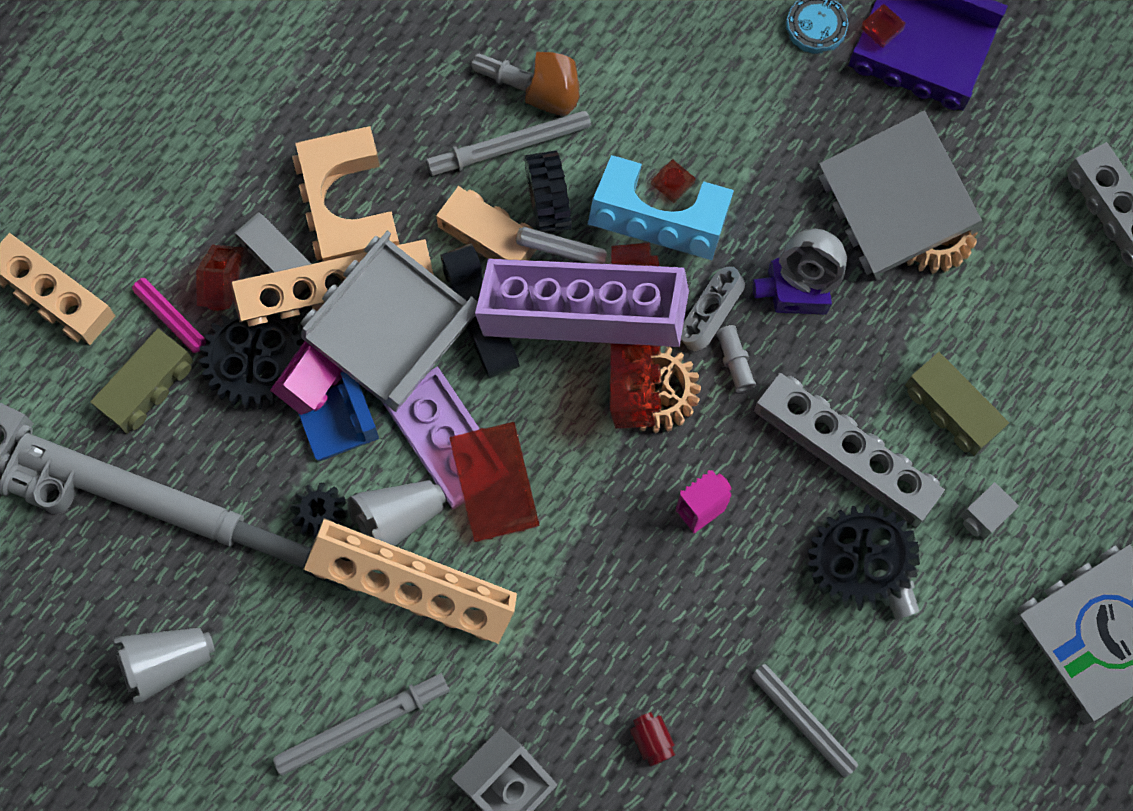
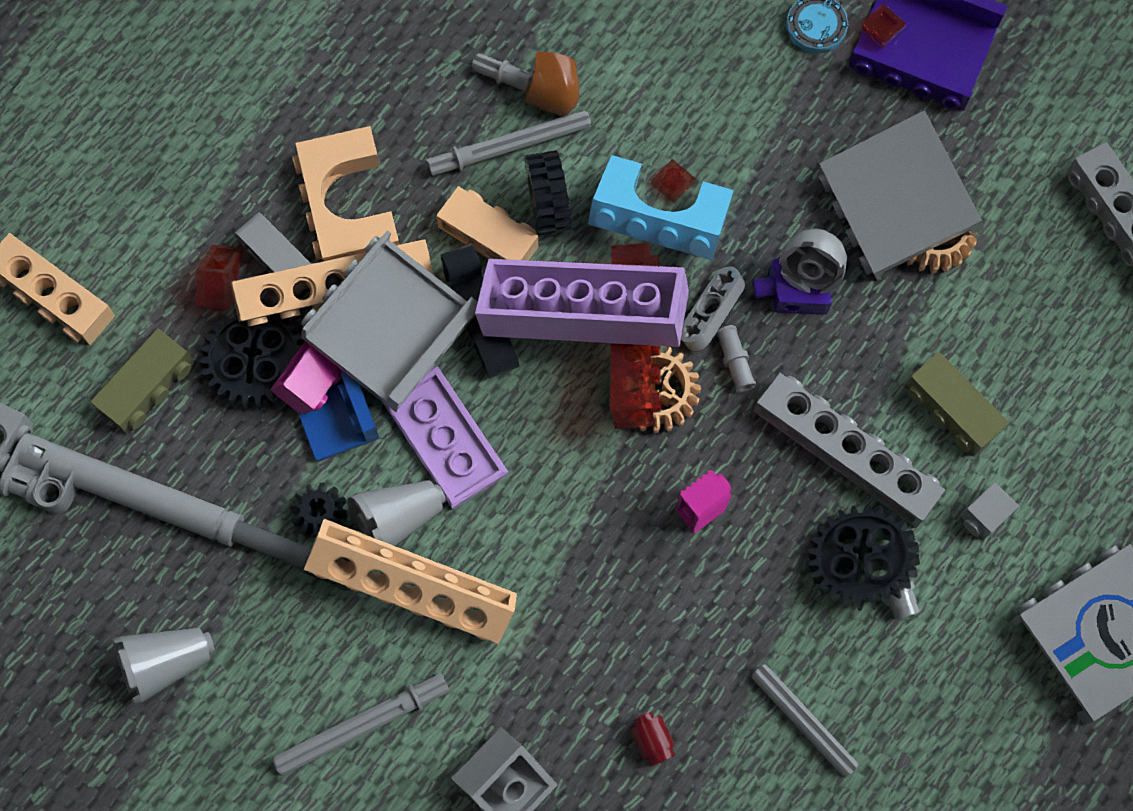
(168, 315): dark pink axle -> none
(494, 481): clear red piece -> none
(560, 246): light grey axle -> none

